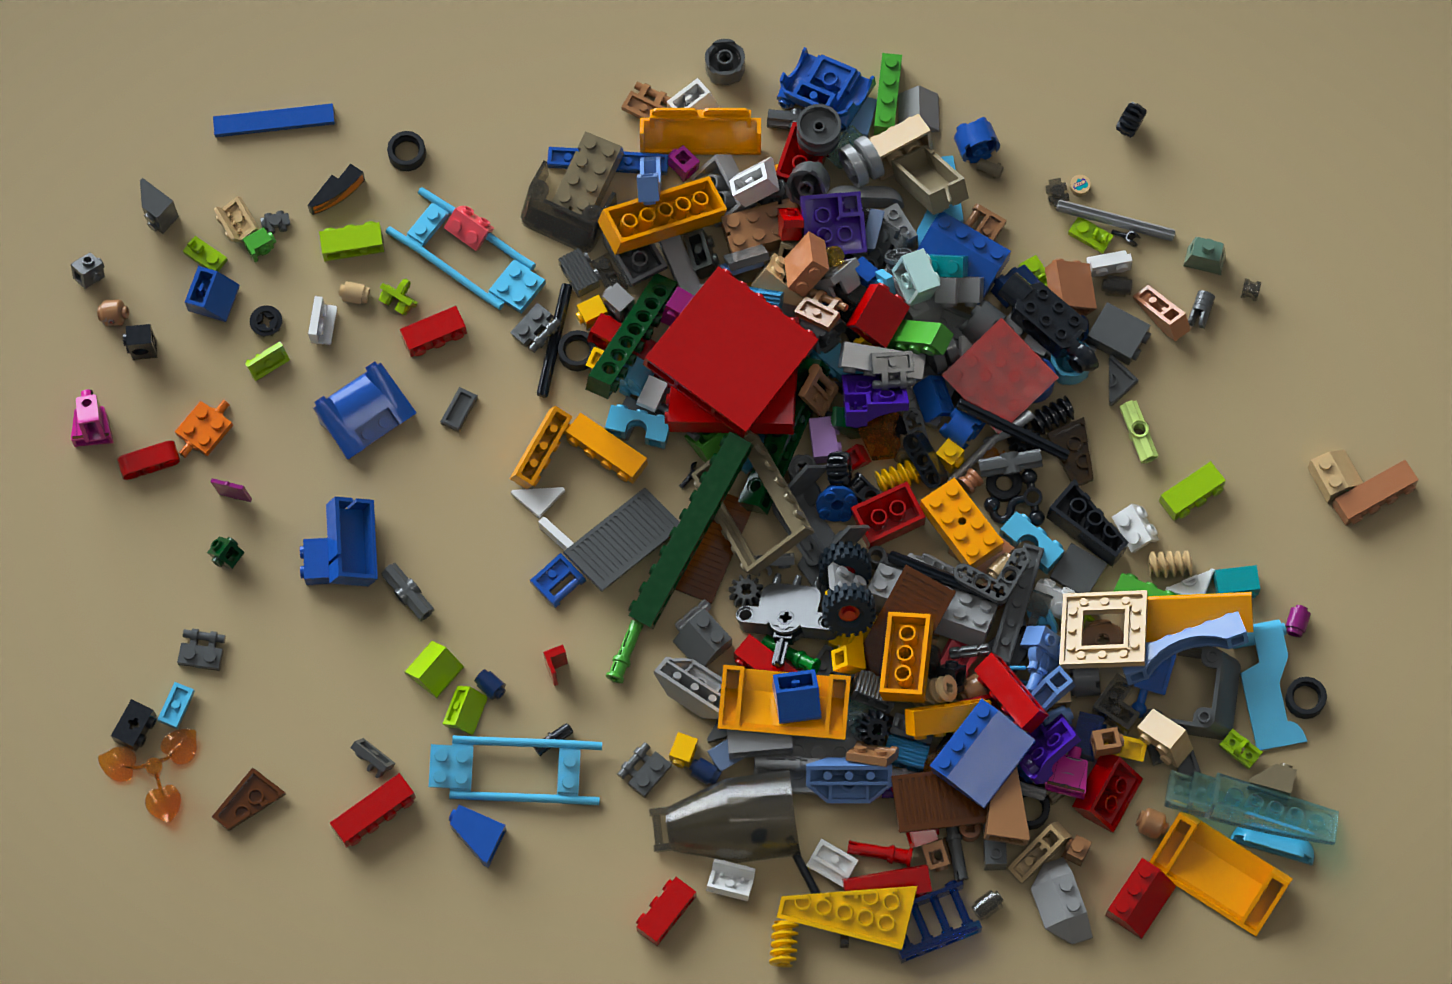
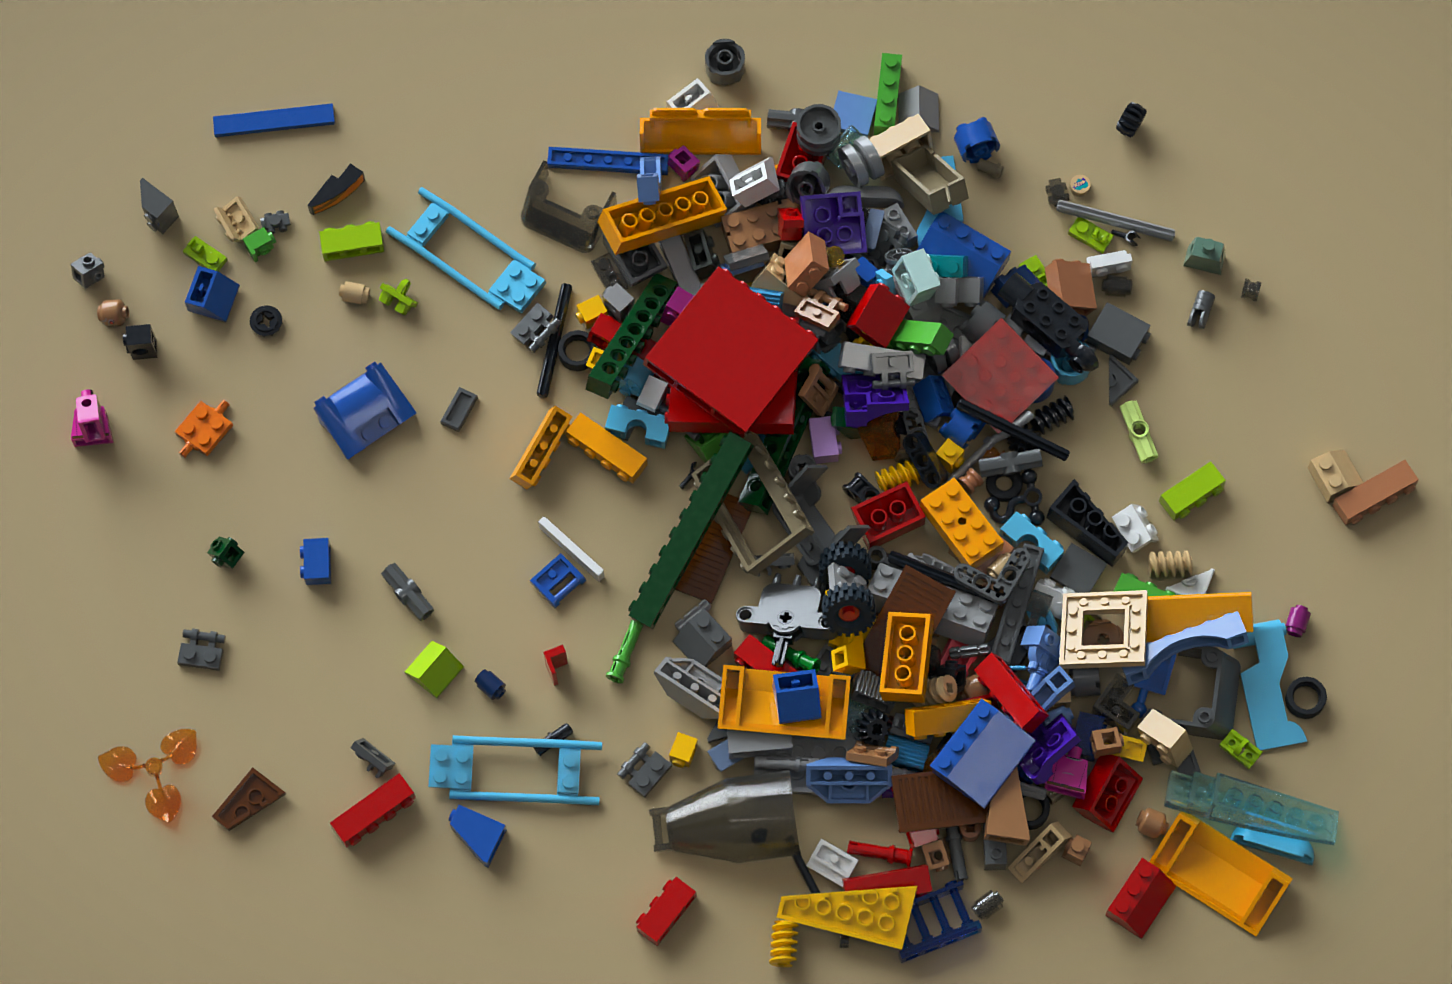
(134, 714): black brick -> none
(148, 460): red beam -> none
(176, 705): medium azure plate -> none
(231, 490): magenta piece -> none
(267, 361): lime plate -> none
(322, 322): white bracket -> none
(351, 541): blue piece -> none
(406, 136): black tyre -> none
(433, 331): red brick -> none
(465, 709): lime panel -> none
(468, 227): coral bracket -> none
(539, 499): white tile -> none
(579, 272): dark grey brick -> none
(589, 173): dark tan piece -> none
(622, 539): dark grey window -> none
(640, 106): medium nougat plate -> none
(705, 771): dark blue brick -> none
(731, 879): white bracket -> none
(745, 584): dark grey gear -> none
(827, 83): blue piece -> none
(836, 503): blue plate -> none
(839, 468): black gear -> none
(858, 456): red slope -> none
(990, 225): medium nougat plate -> none
(1061, 902): light grey wedge -> none
(1074, 438): dark brown wing -> none
(1163, 312): nougat slope -> none
(1237, 580): teal piece -> none
(1277, 778): dark tan slope -> none

